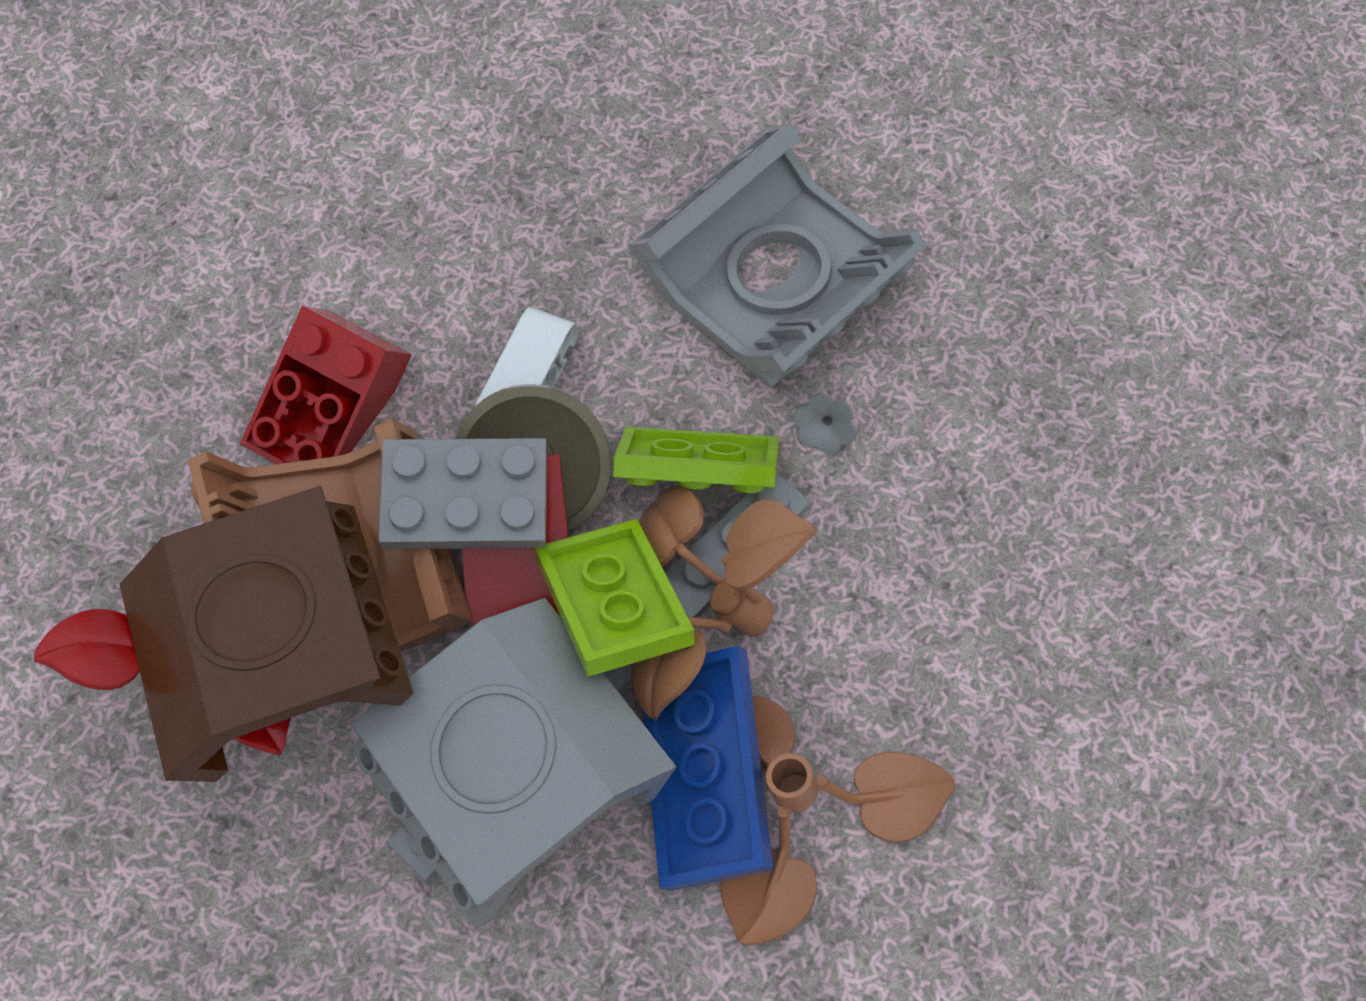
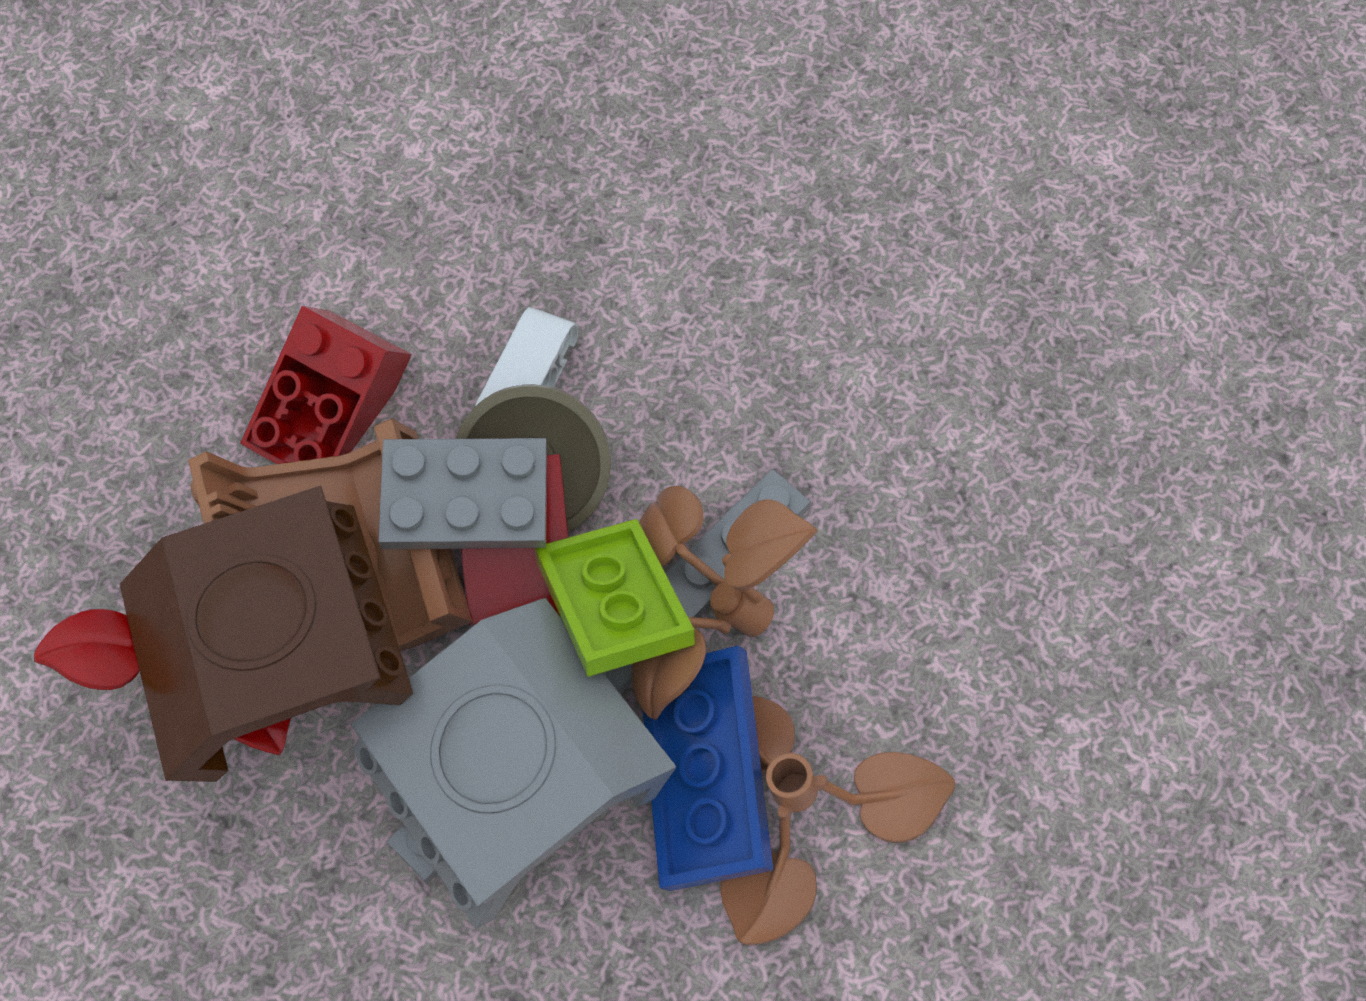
(697, 458): lime plate -> none
(756, 202): light grey panel -> none
(825, 424): light grey plant -> none

